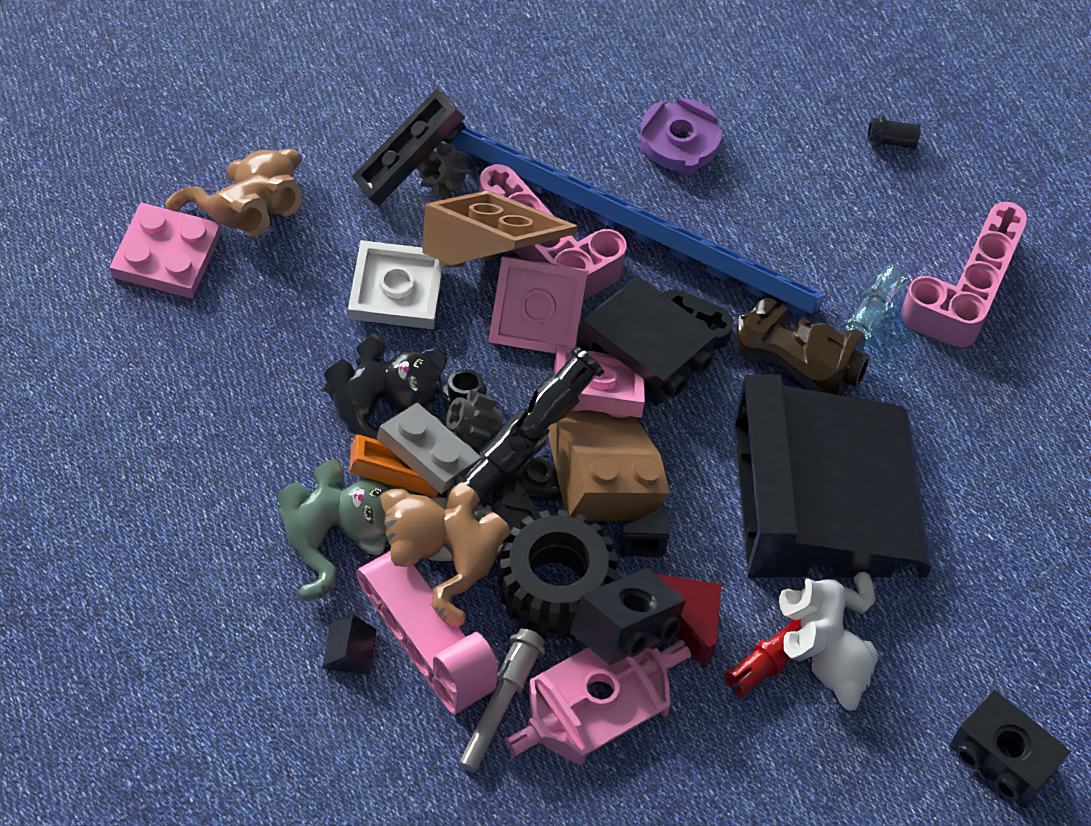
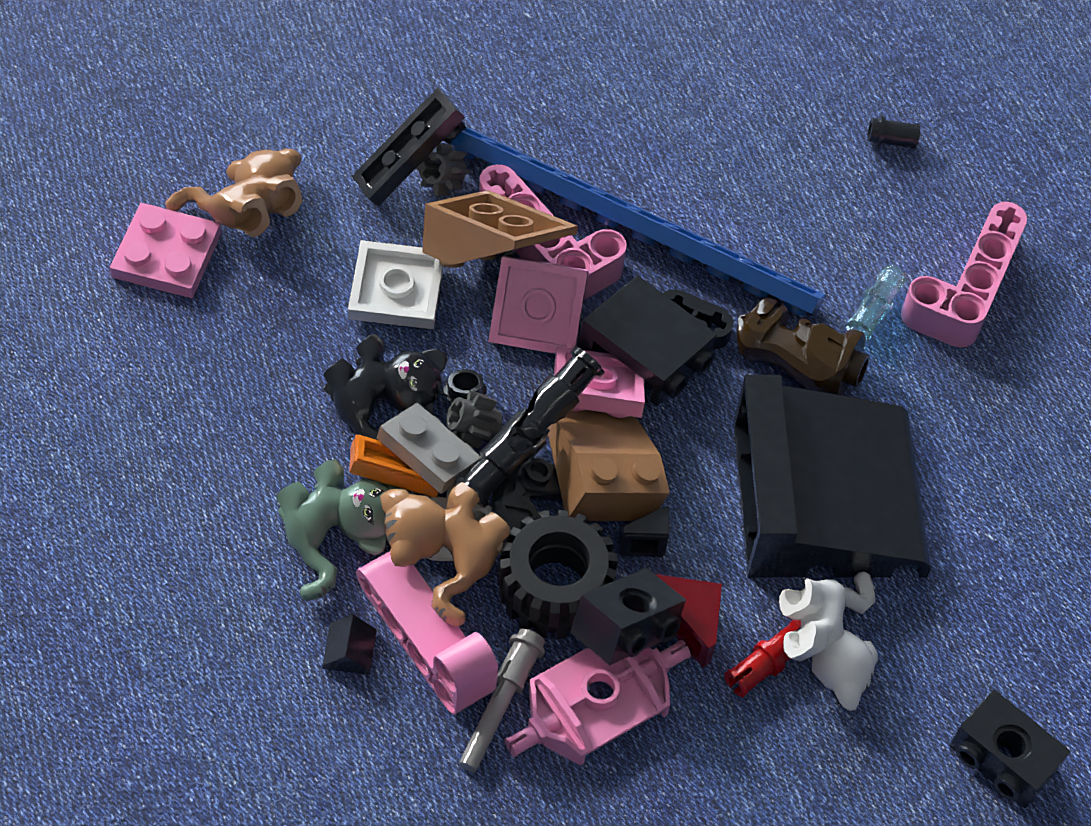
(677, 153): medium lavender plate -> none

